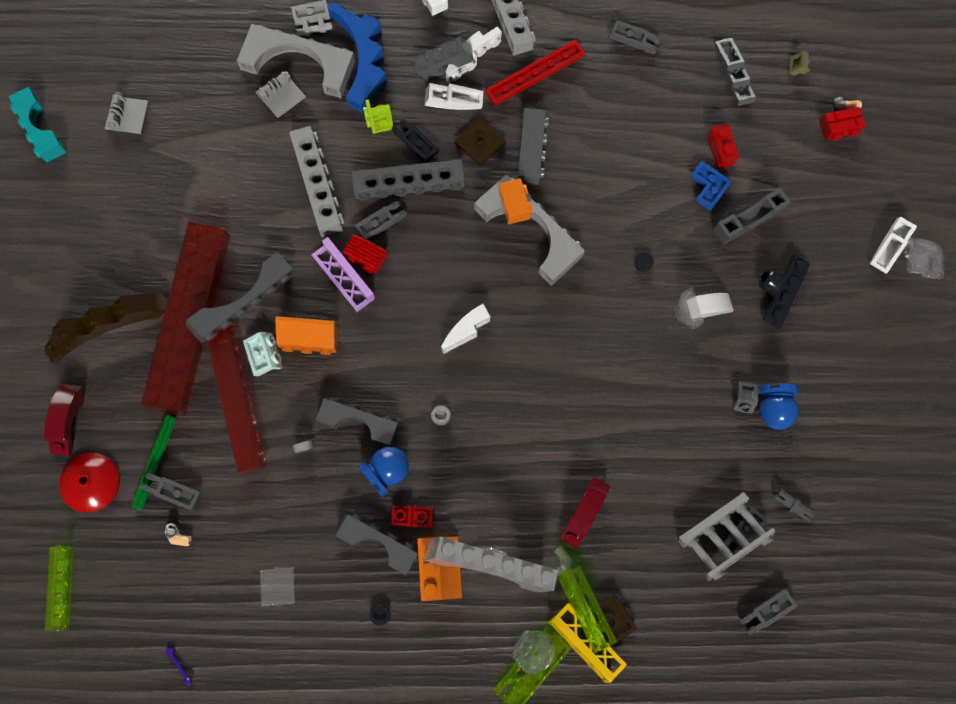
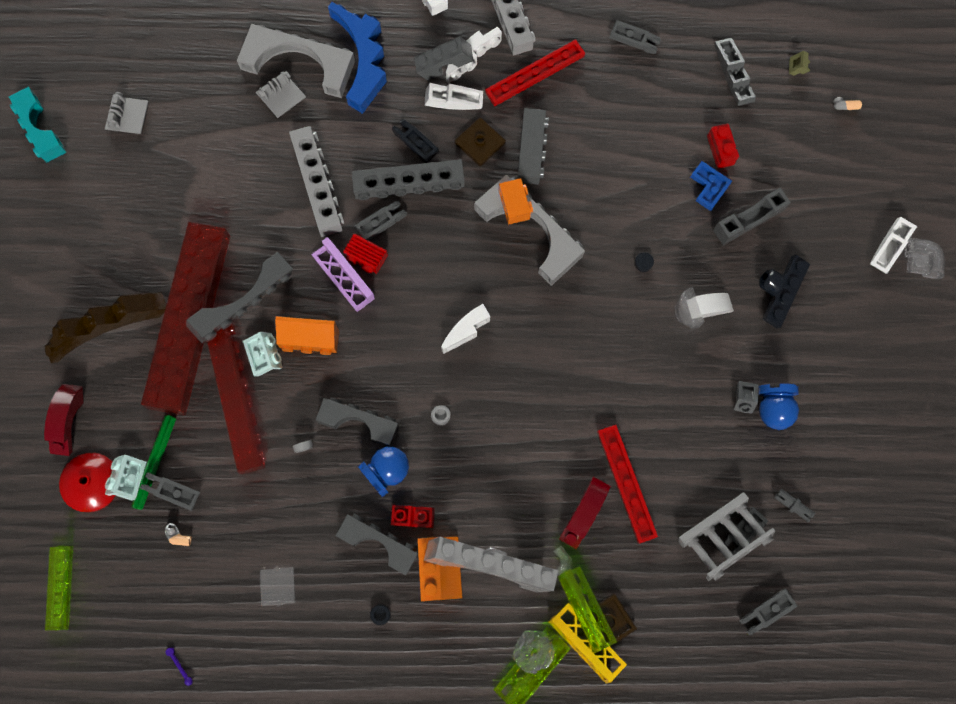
(125, 477): none -> light aqua bracket
(311, 13): light grey plate -> none
(378, 118): lime bracket -> none
(627, 484): none -> red plate
(842, 123): red brick -> none

